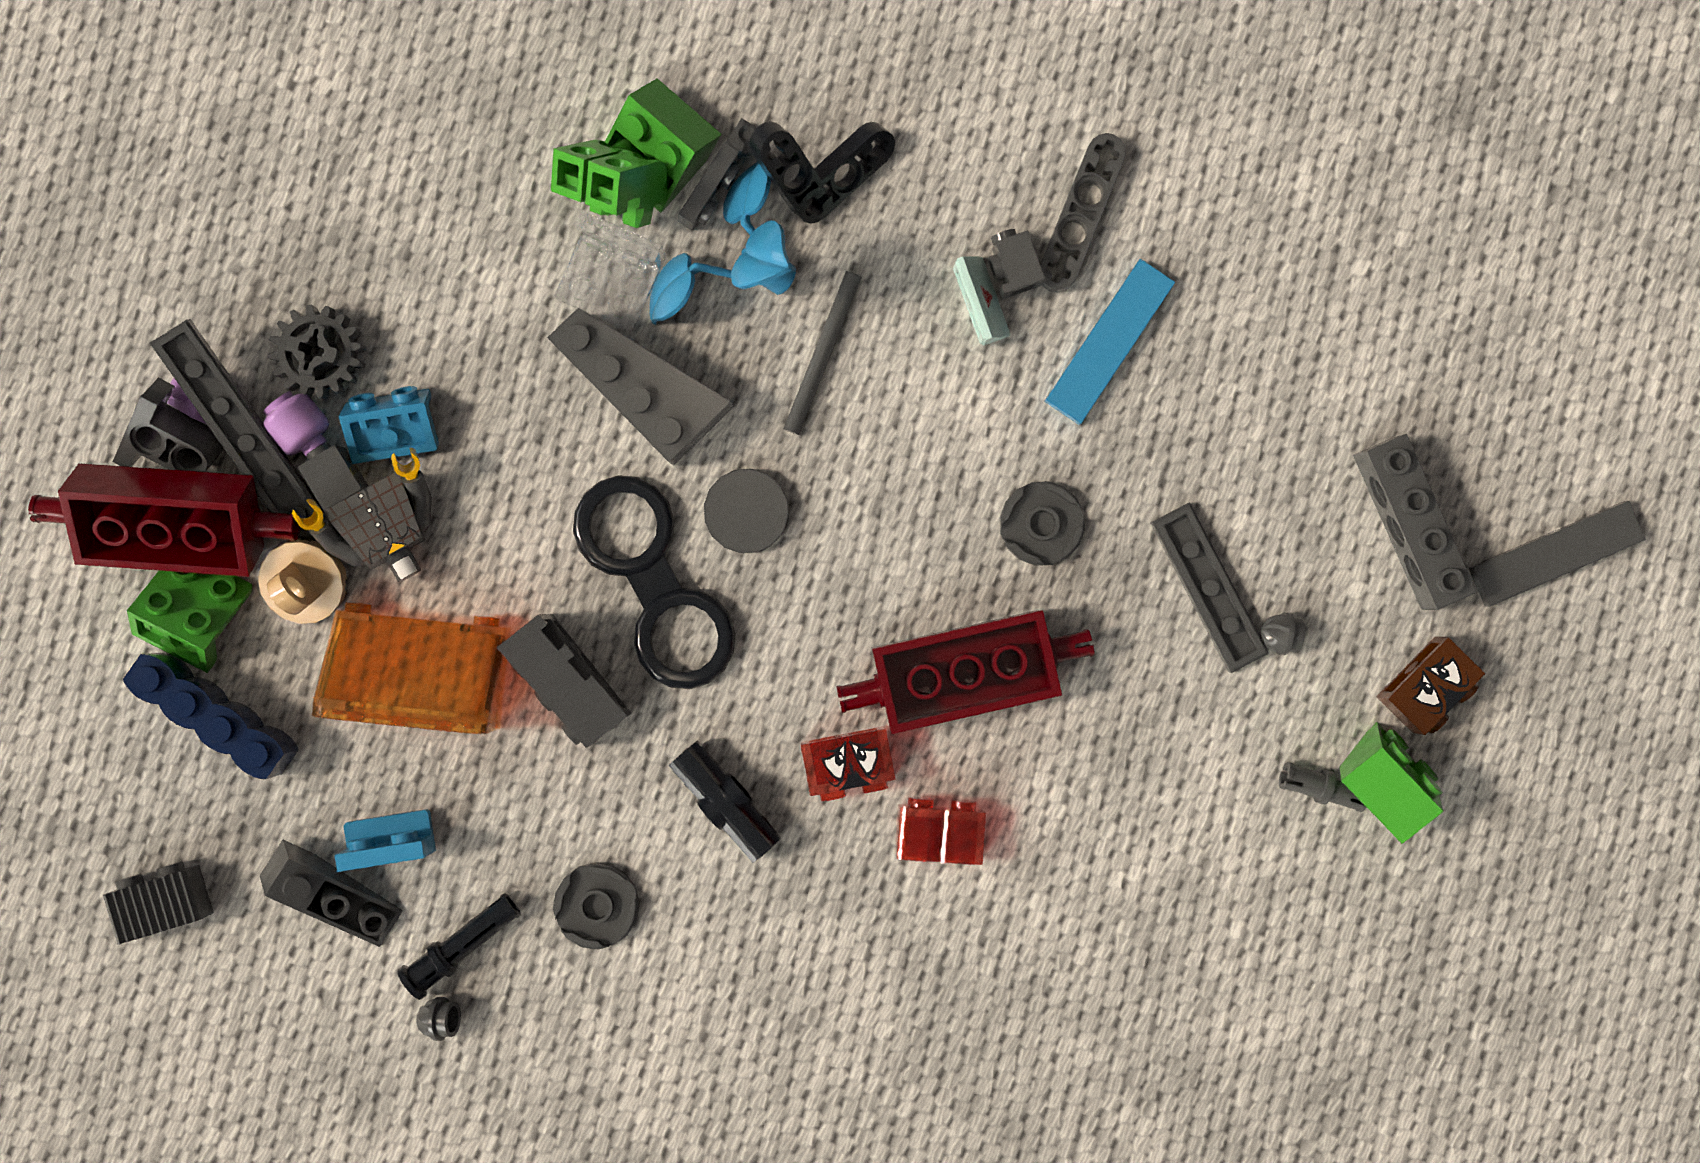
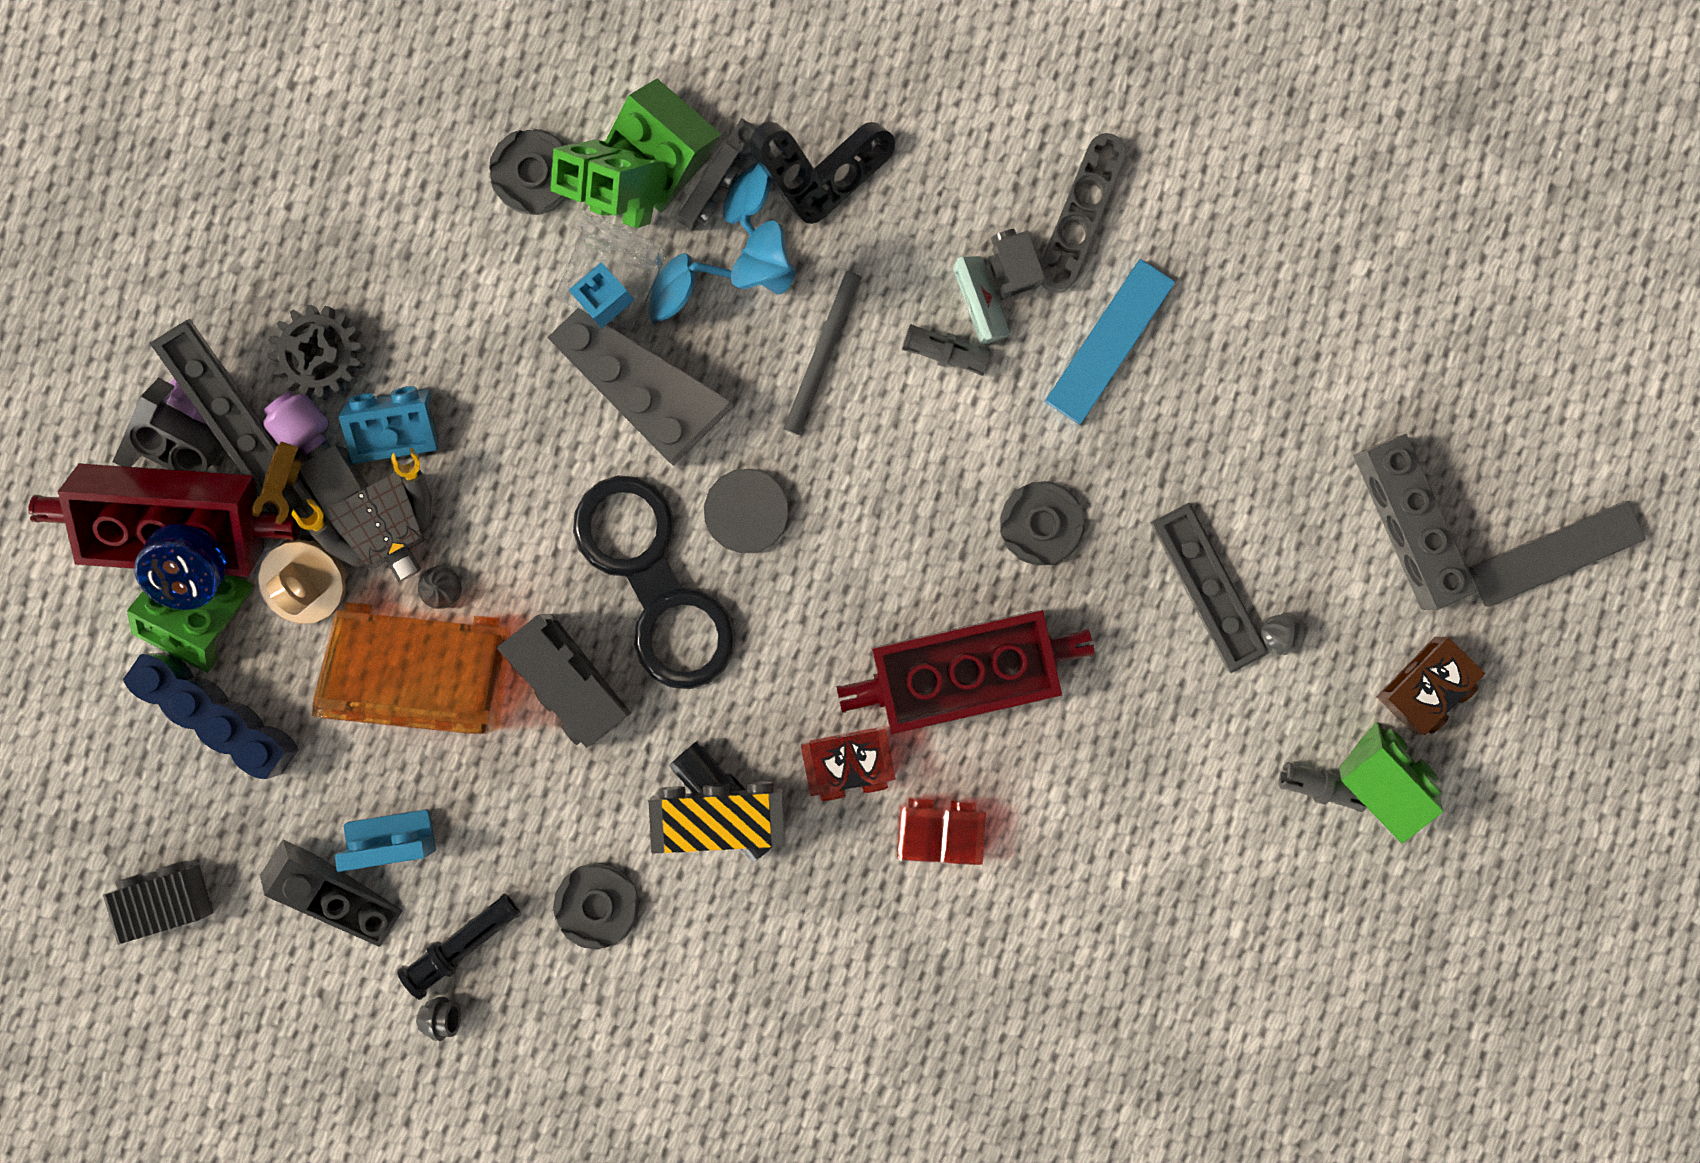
(180, 567): none -> clear blue head
(281, 471): none -> pearl gold plate
(439, 587): none -> dark grey plate
(531, 187): none -> dark grey tile
(601, 295): none -> dark azure bracket
(717, 818): none -> brick
(946, 350): none -> dark grey pin

